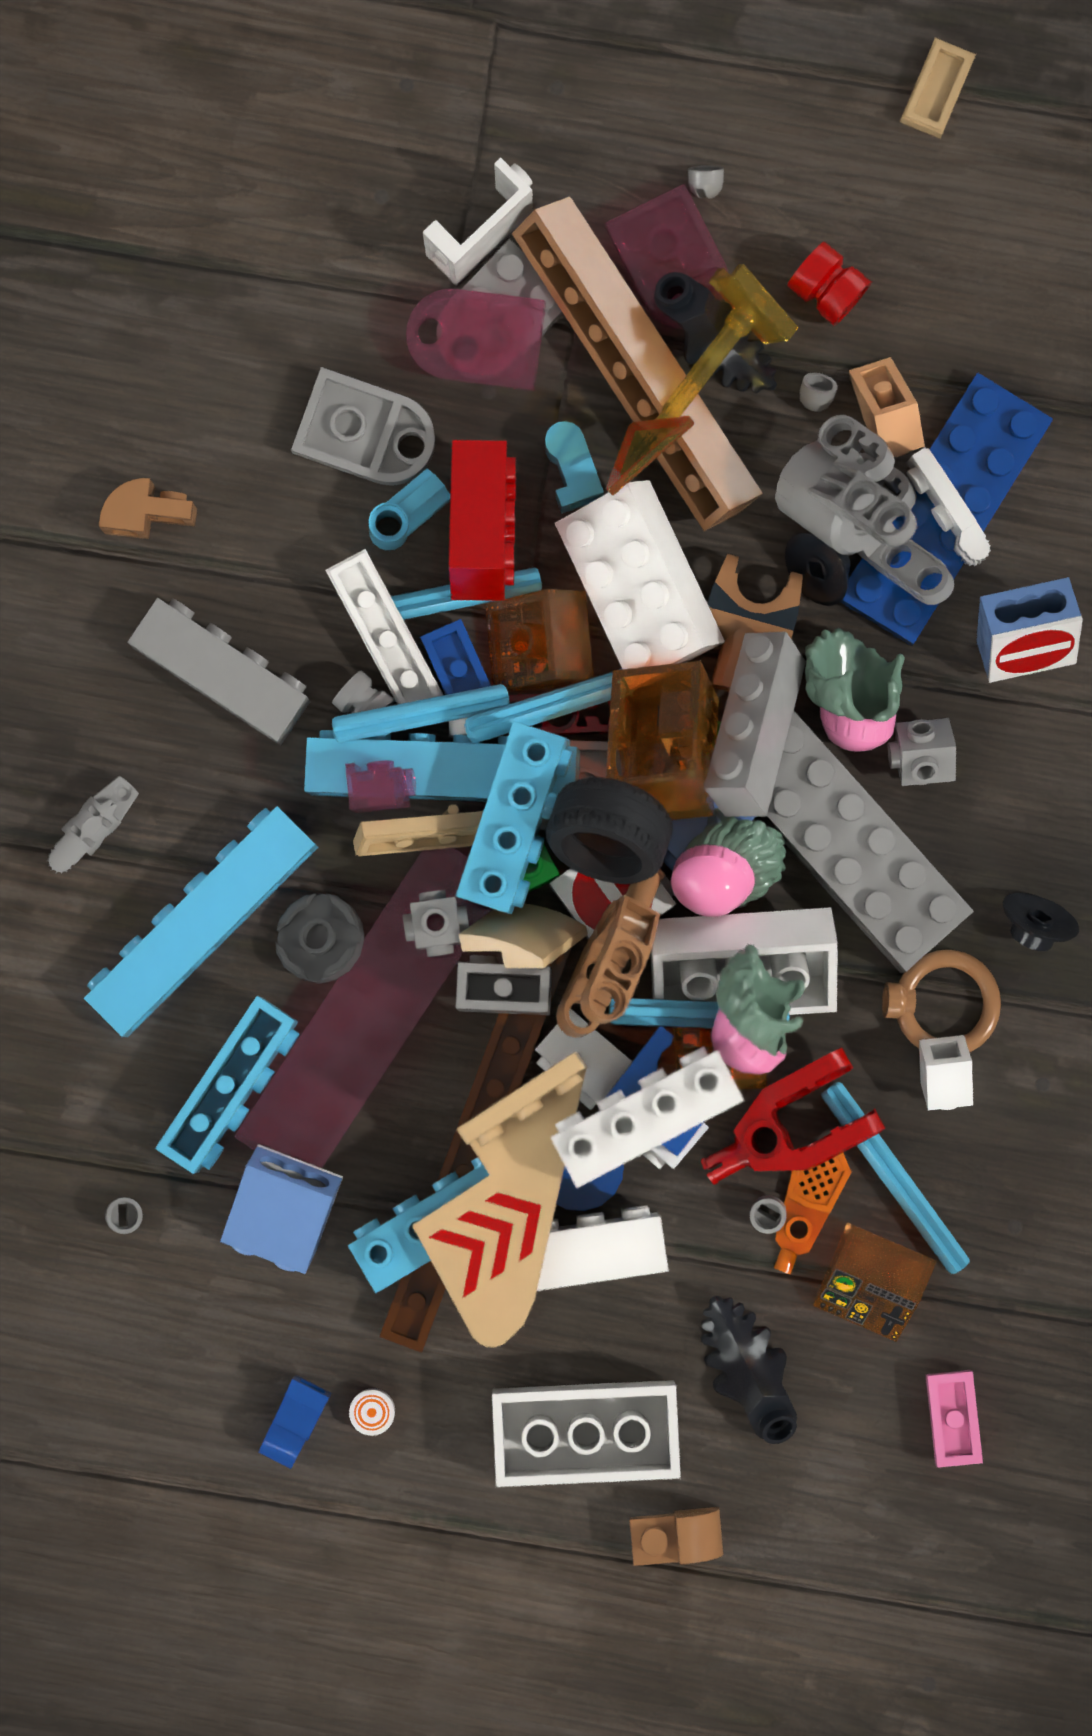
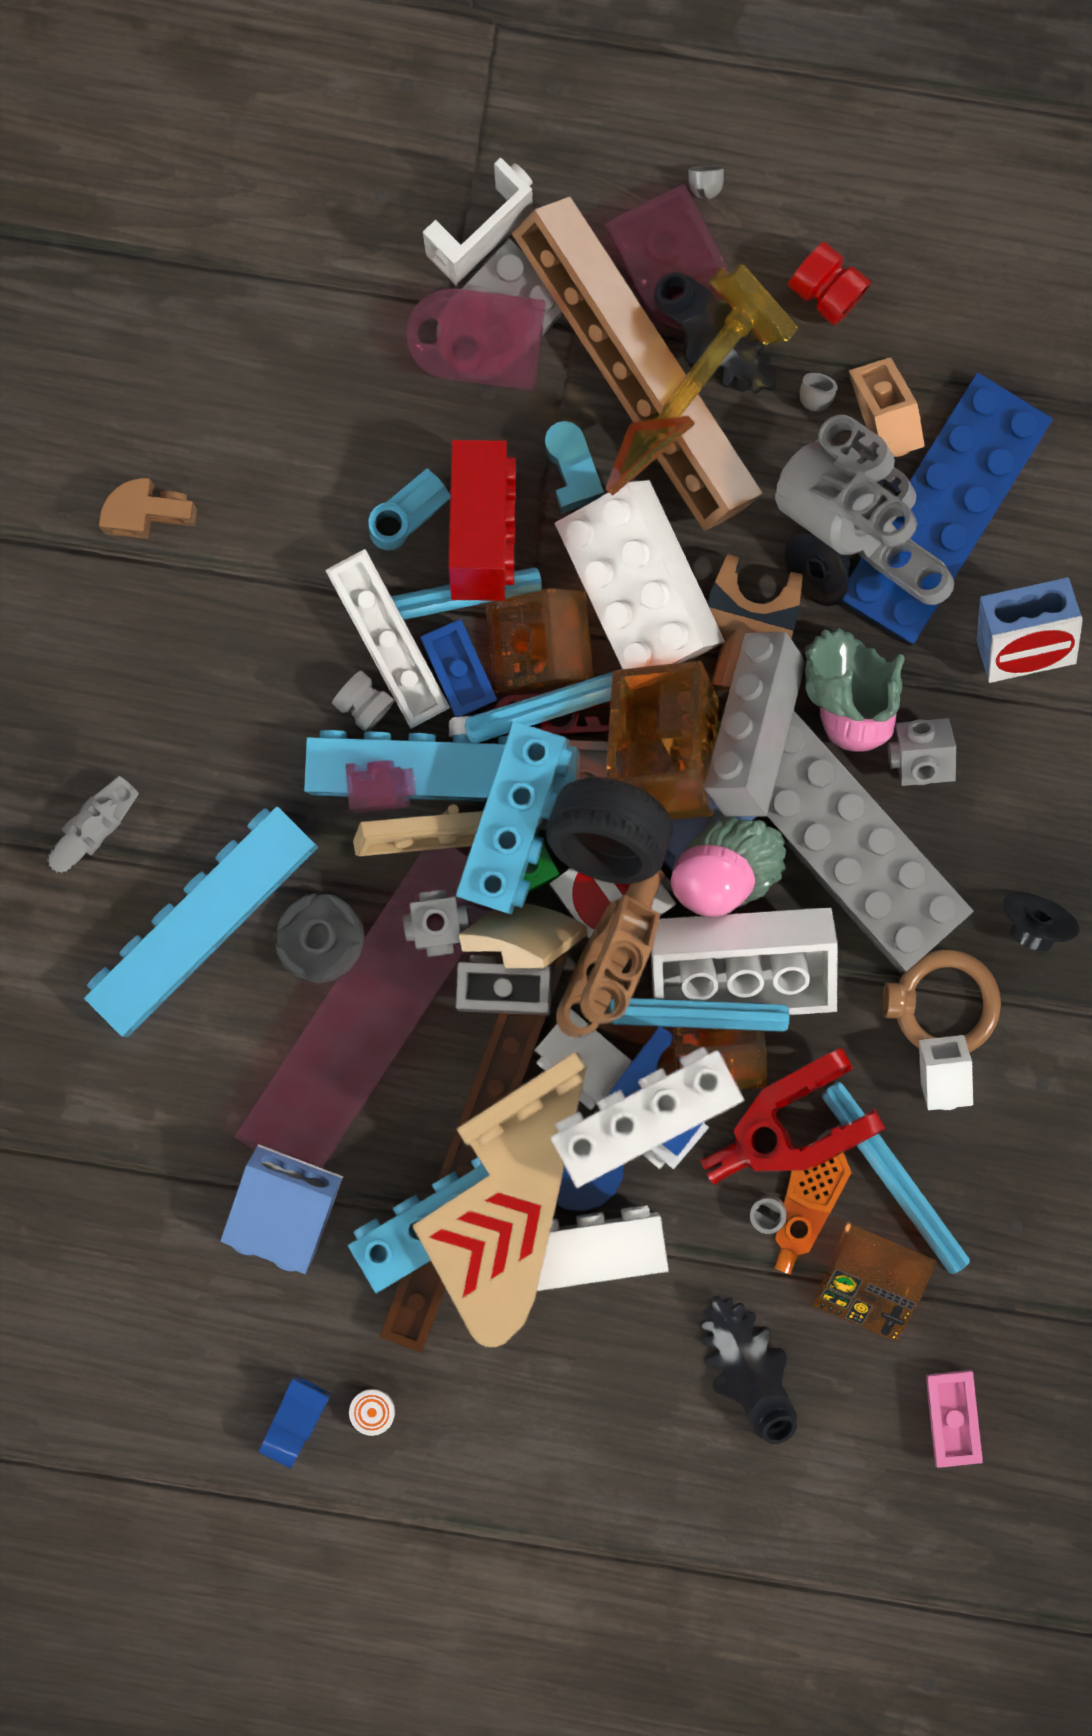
(133, 1215): light grey hinge -> none
(220, 671): light grey brick -> none
(227, 1085): medium azure brick -> none
(361, 429): light grey plate -> none
(419, 713): medium azure axle -> none
(585, 1433): white brick -> none
(677, 1537): medium nougat brick -> none
(753, 1014): sand green hair -> none
(937, 88): tan tile -> none
(949, 507): white hinge -> none

